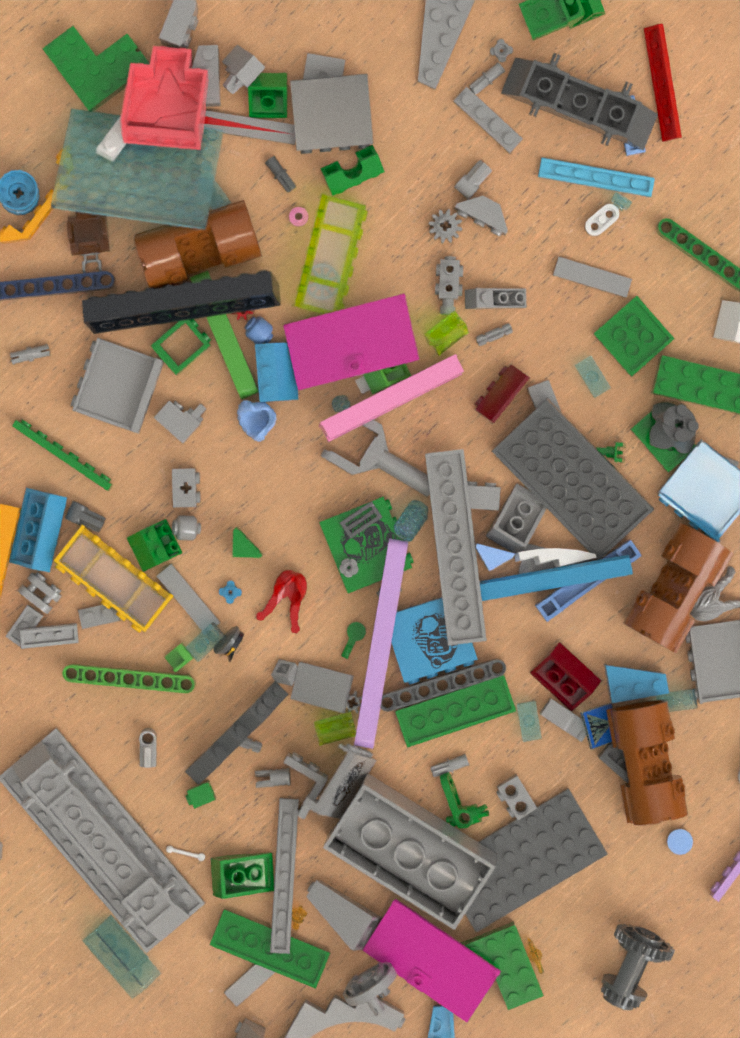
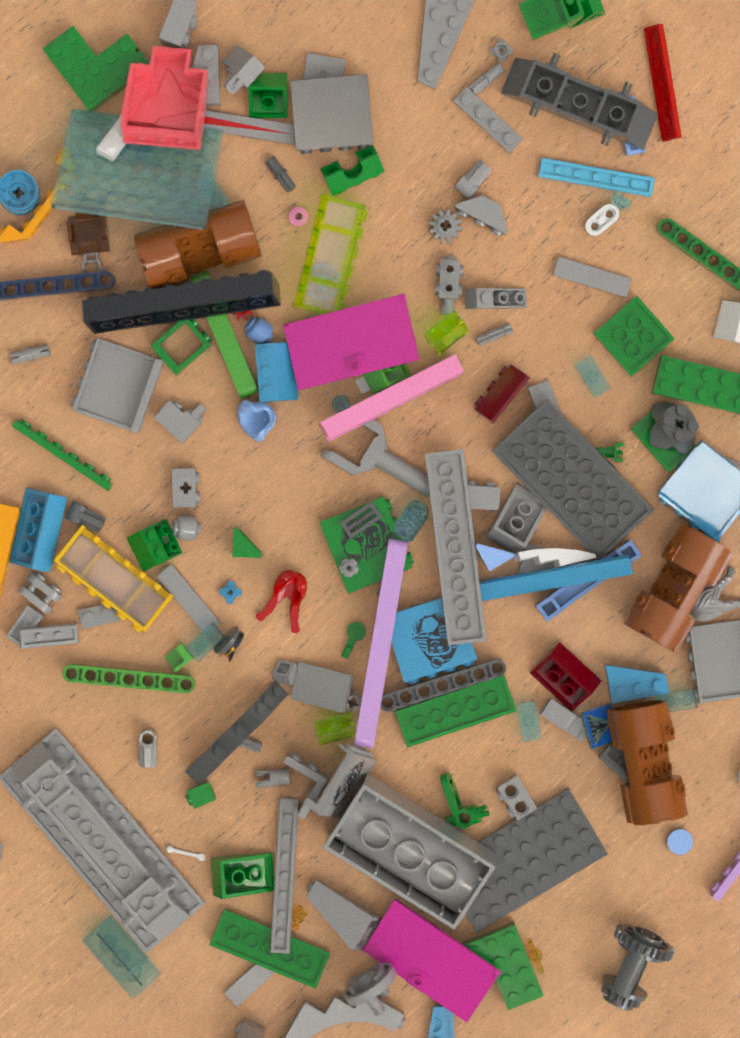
(449, 765): light grey axle -> none

